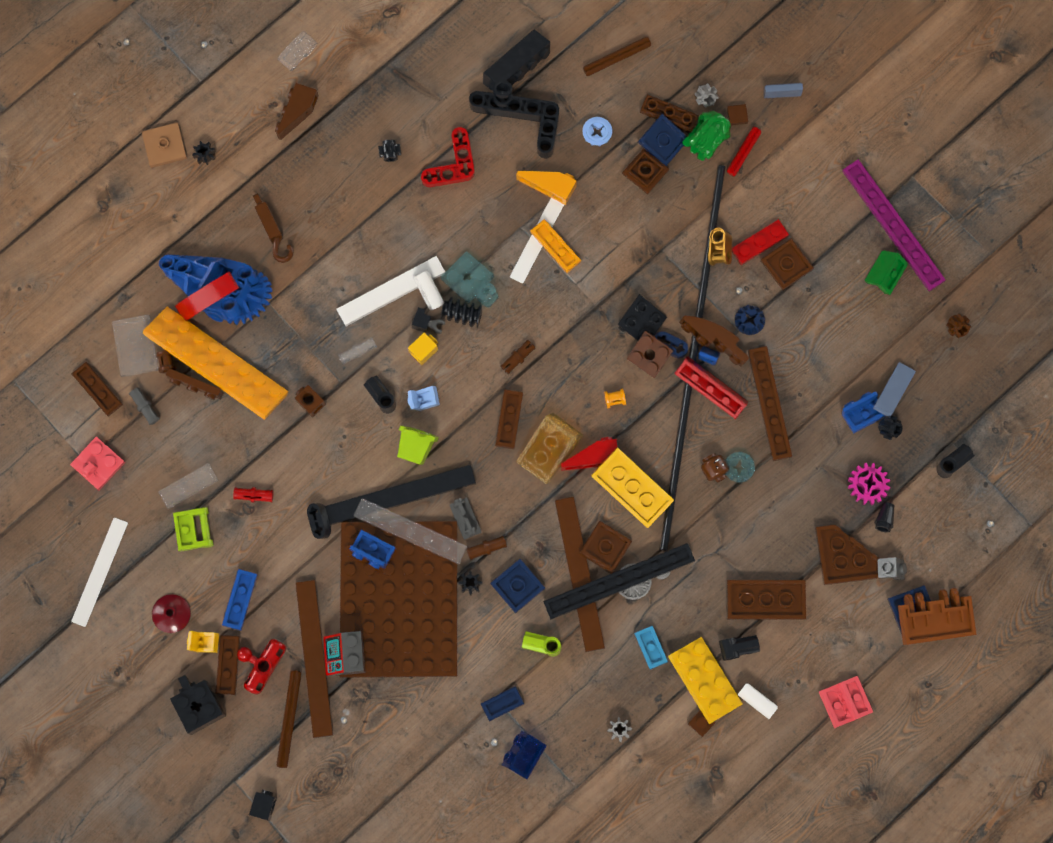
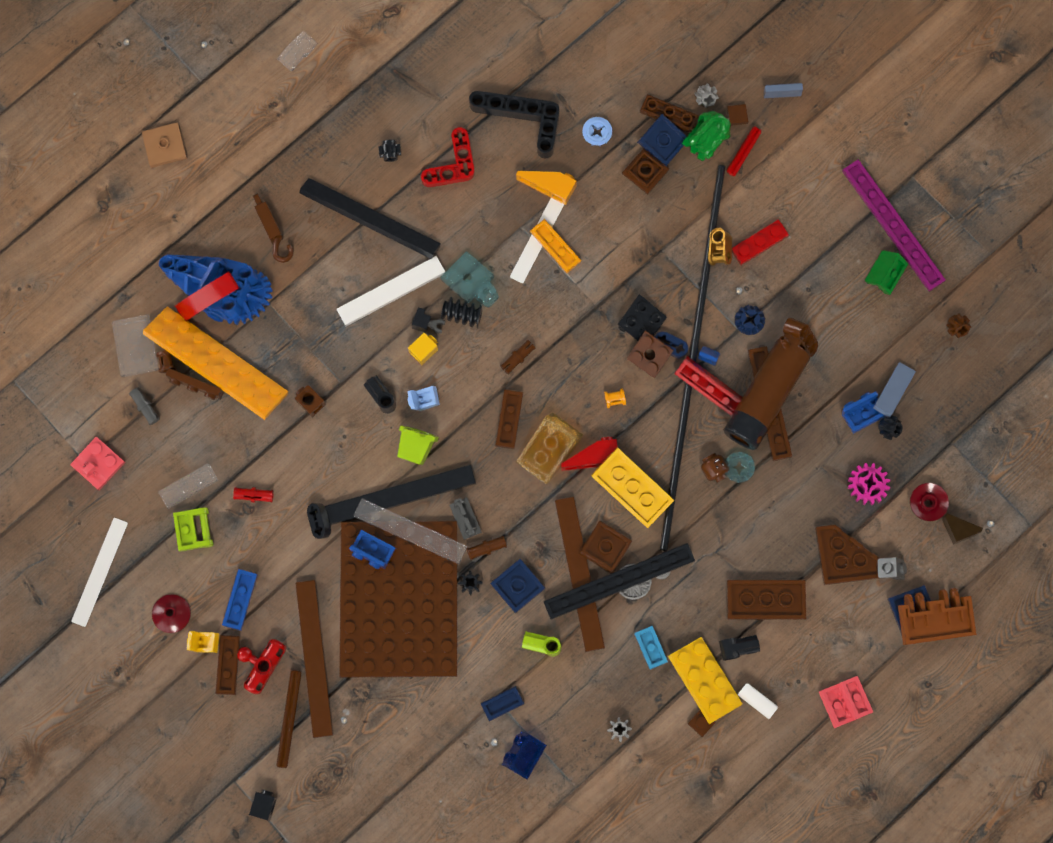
(97, 389): reddish brown tile -> none
(189, 696): black hinge -> none
(203, 158): black gear -> none
(300, 106): reddish brown slope -> none
(344, 653): dark grey slope -> none
(357, 351): clear pin -> none
(370, 218): none -> black tile
(428, 290): white brick -> none
(515, 65): black hinge -> none
(617, 56): reddish brown axle -> none
(709, 332): reddish brown slope -> none
(772, 385): none -> reddish brown piece
(787, 264): reddish brown plate -> none
(885, 518): black cone -> none
(938, 499): none -> dark red dish
(955, 460): black piece -> none
(960, 529): none -> dark brown slope

